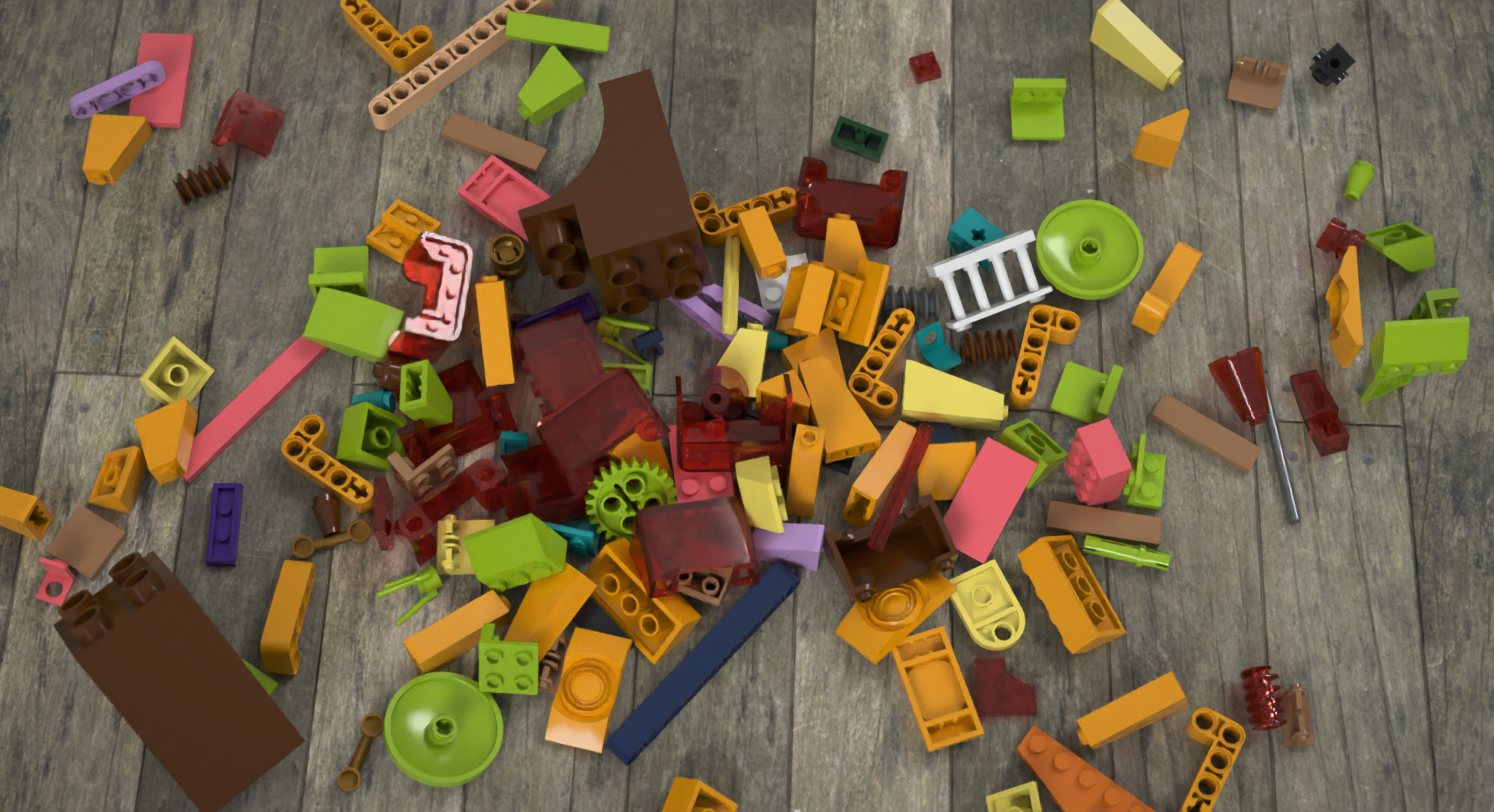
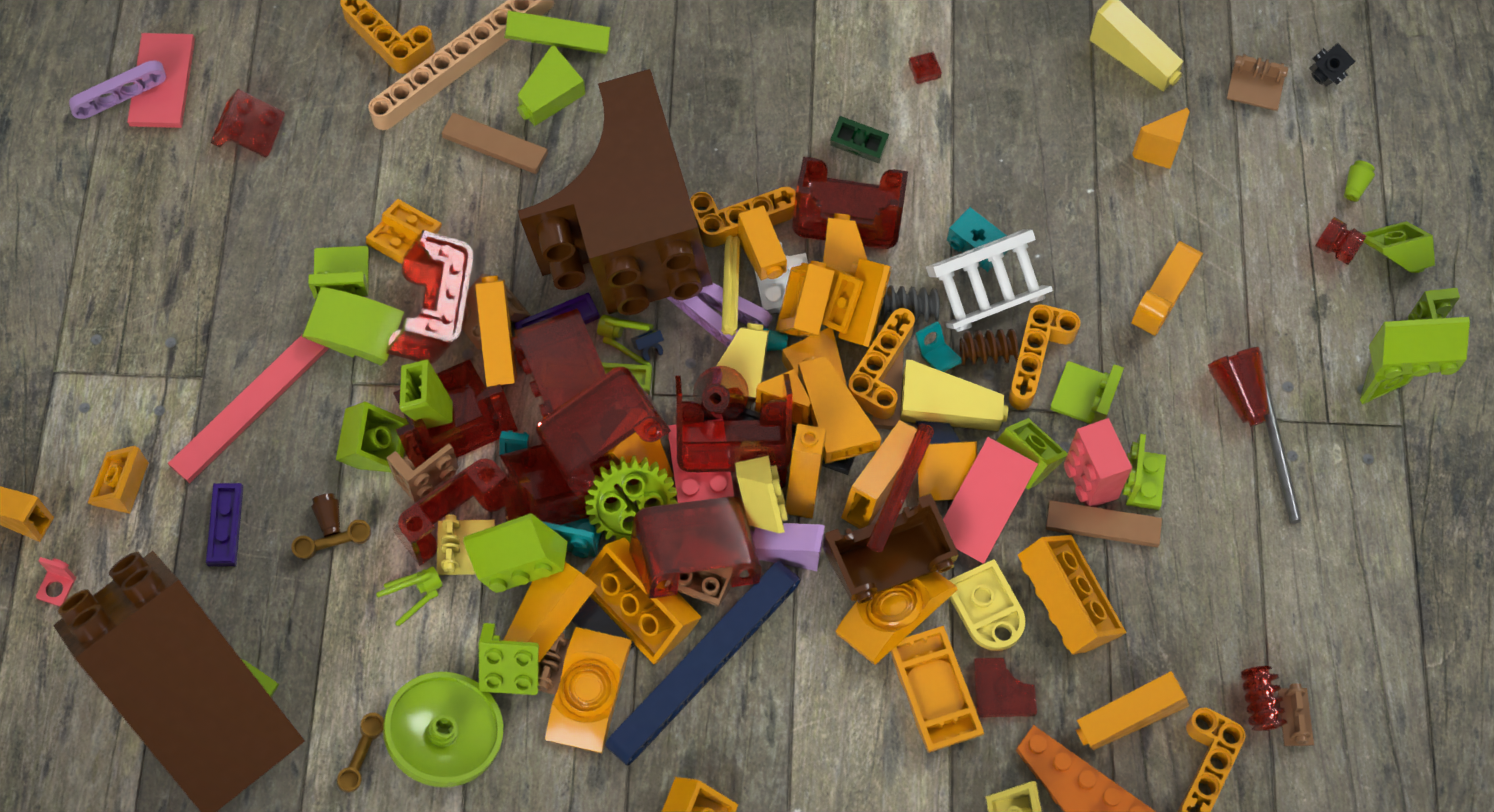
(86, 542): medium nougat tile -> none
(113, 146): light orange slope -> none
(168, 439): light orange slope -> none
(175, 374): light yellow slope -> none
(202, 181): reddish brown piece -> none
(286, 616): light orange beam -> none
(332, 470): light orange beam -> none
(381, 398): teal cone -> none
(383, 514): clear red tile -> none
(389, 371): reddish brown head -> none
(456, 633): light orange slope -> none
(499, 193): coral slope -> none
(508, 257): pearl gold wheel -> none
(1037, 108): lime bracket -> none
(1089, 249): lime dish -> none
(1134, 554): lime pin -> none
(1206, 433): medium nougat tile -> none
(1319, 413): clear red slope -> none
(1345, 310): light orange slope -> none

